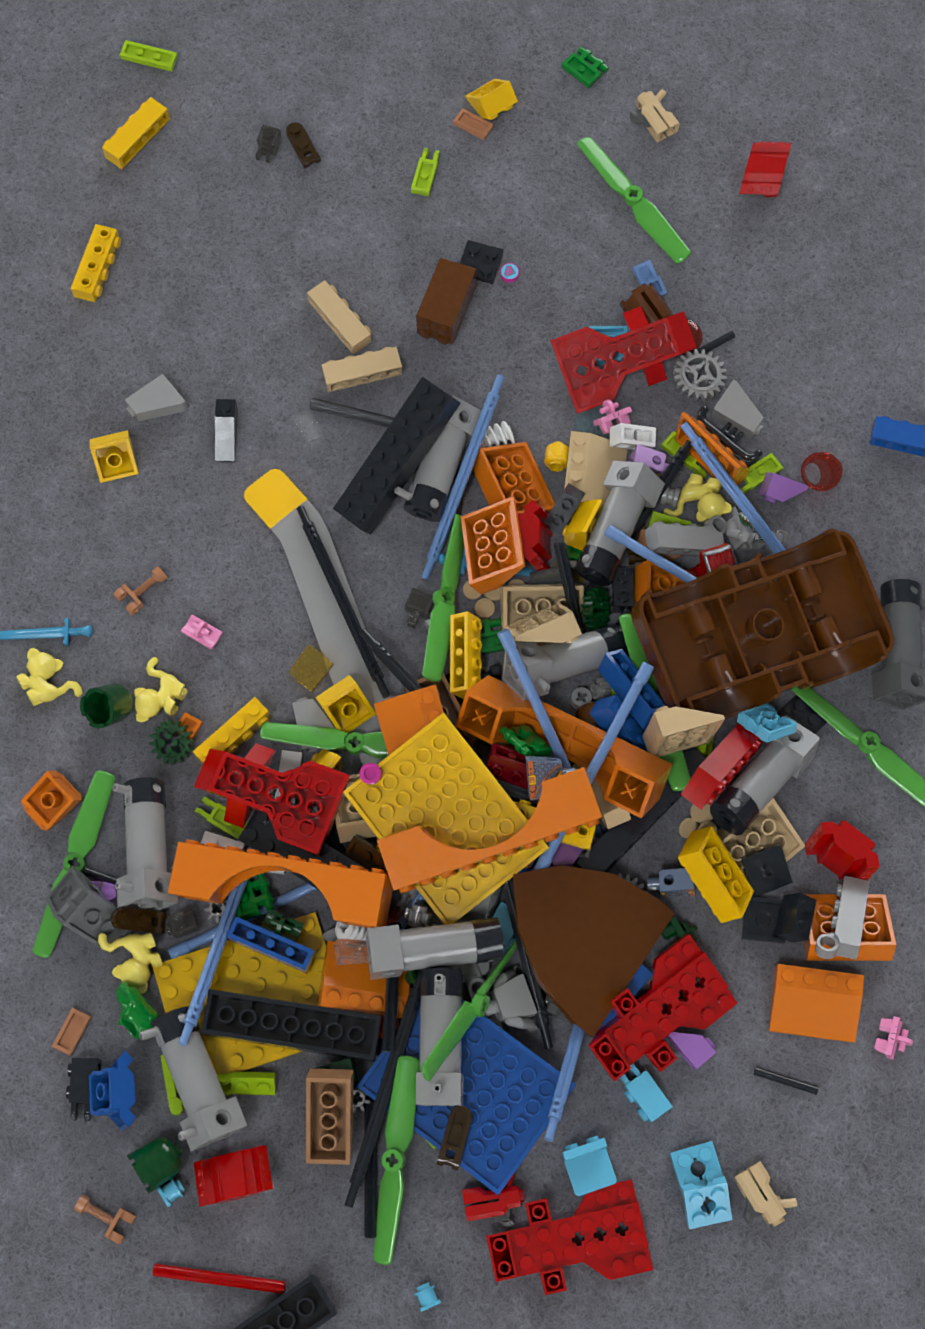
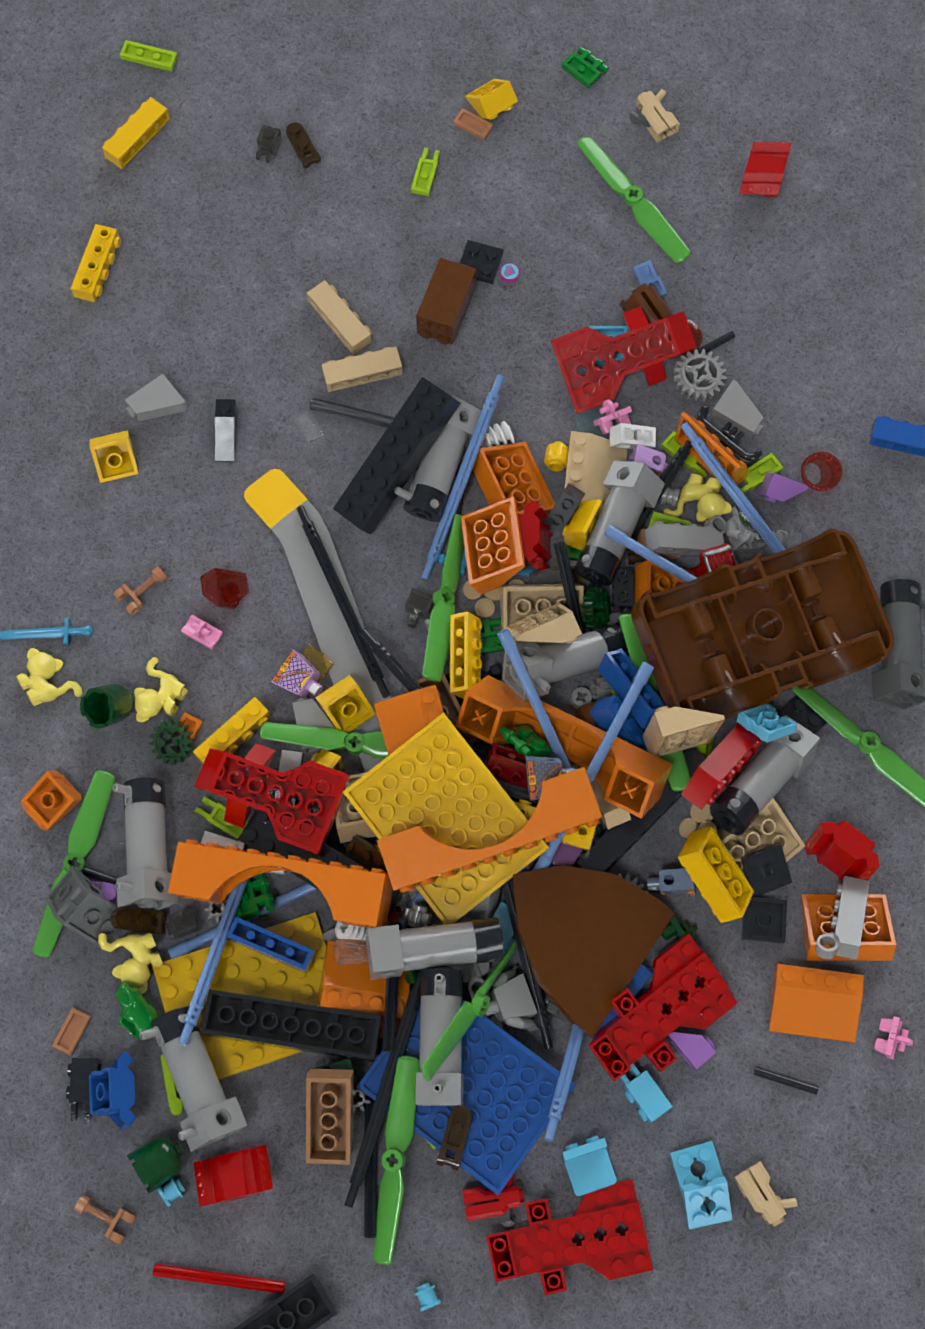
(224, 587): none -> clear red slope
(248, 1083): lime hinge -> none
(282, 925): dark green hips -> none
(298, 676): none -> torso
(370, 773): dark pink tile -> none
(796, 917): black brick -> none

